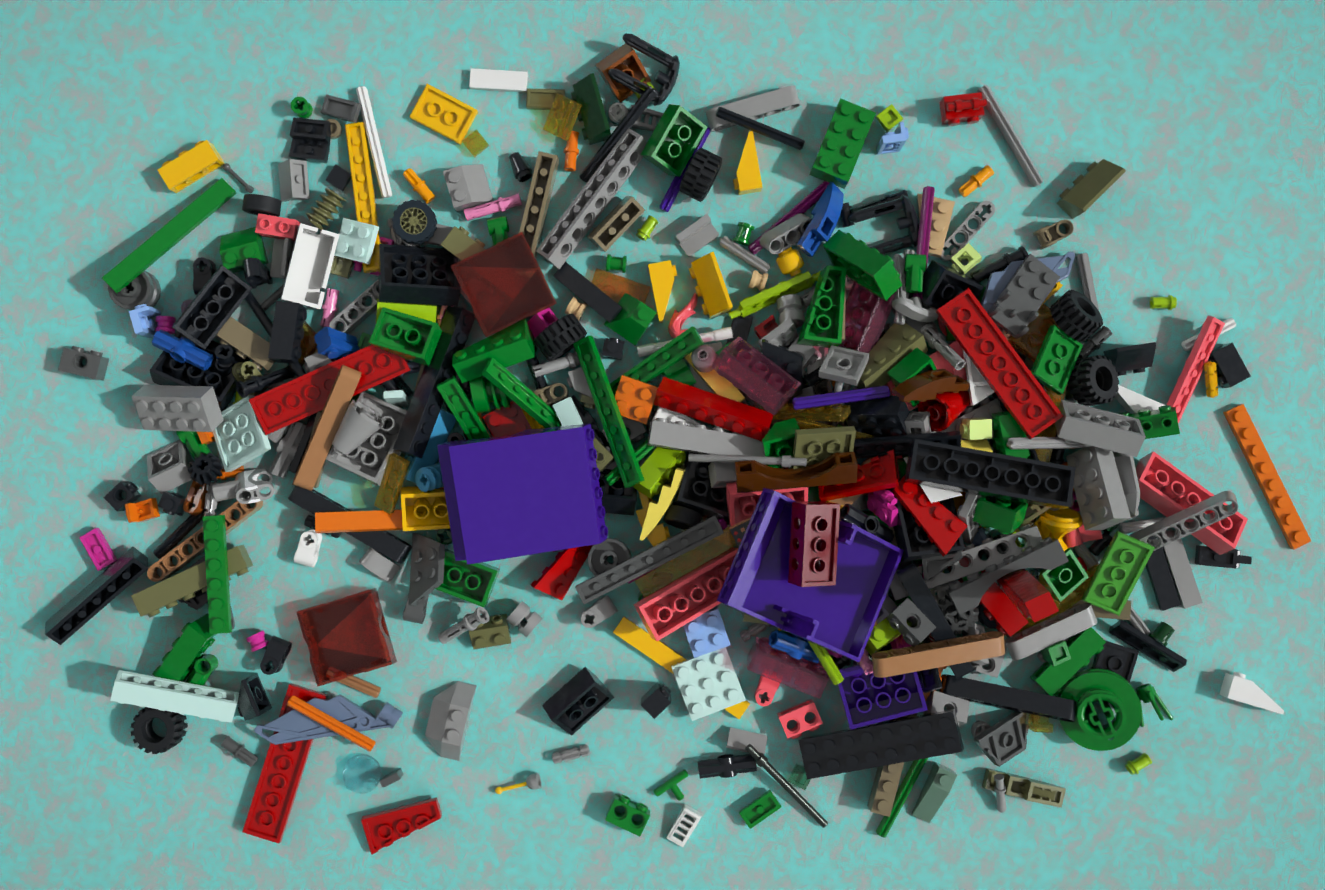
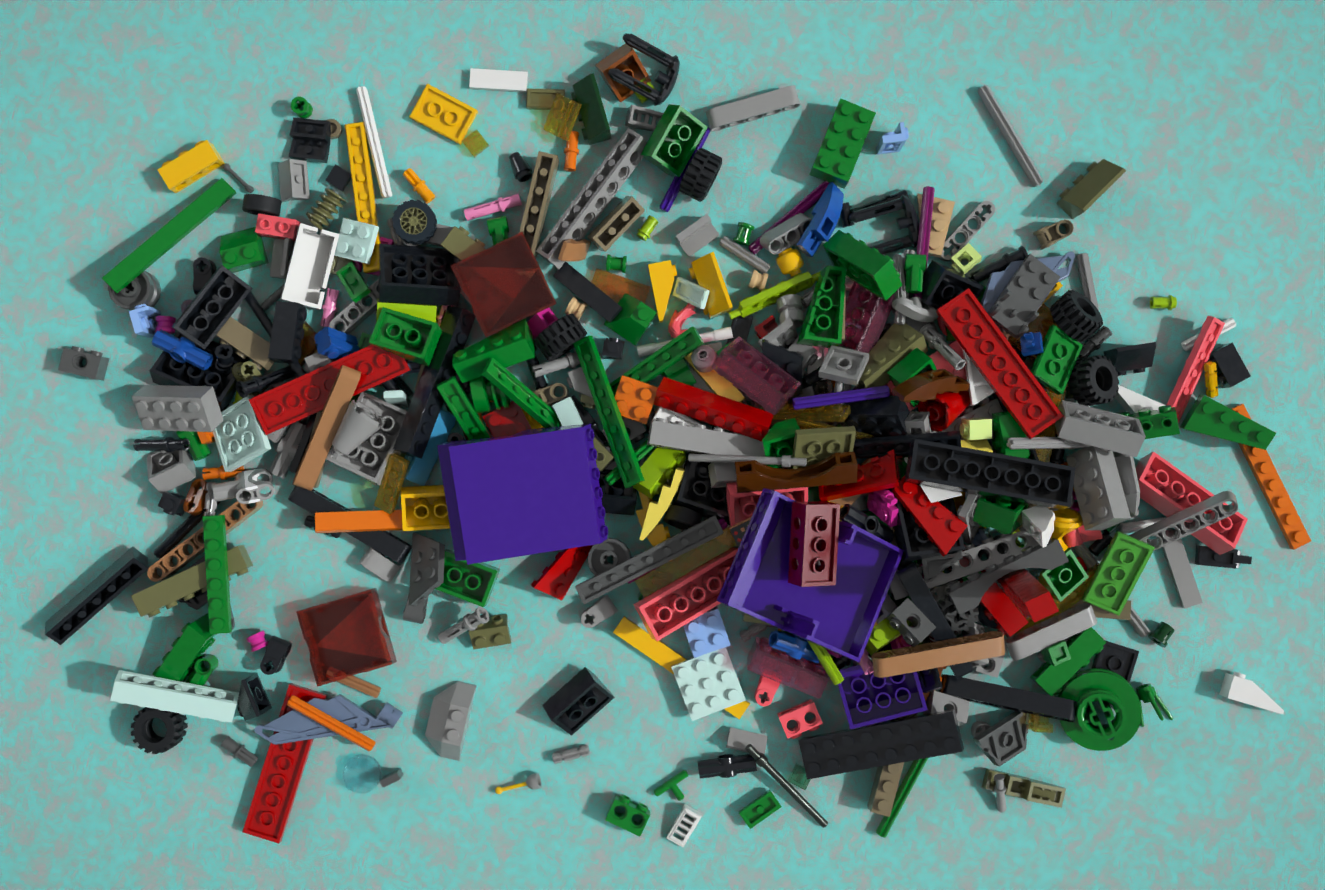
(98, 549): dark pink plate -> none
(115, 498): black brick -> none
(142, 510): orange bracket -> none
(168, 444): none -> black pin
(205, 469): black gear -> none
(256, 272): black piece -> none
(308, 551): white piece -> none
(341, 108): dark grey tile -> none
(353, 282): none -> green plate
(392, 824): red wing -> none
(429, 478): dark azure piece -> none
(439, 537): dark green bush -> none
(467, 186): light grey slope -> none
(517, 616): light grey wheel -> none
(574, 250): none -> medium nougat slope
(617, 112): white tile -> none
(627, 122): black axle -> none
(656, 699): black brick -> none
(691, 292): none -> light aqua tile
(748, 173): yellow slope -> none
(759, 128): black axle -> none
(889, 118): lime plate -> none
(934, 792): sand green slope -> none
(962, 108): red brick -> none
(976, 181): light orange axle -> none
(1031, 343): none -> blue tile
(1039, 523): none -> white slope
(1138, 764): lime pin -> none
(1147, 646): black tile -> none
(1161, 580): black tile -> none
(1222, 422): none -> green wedge

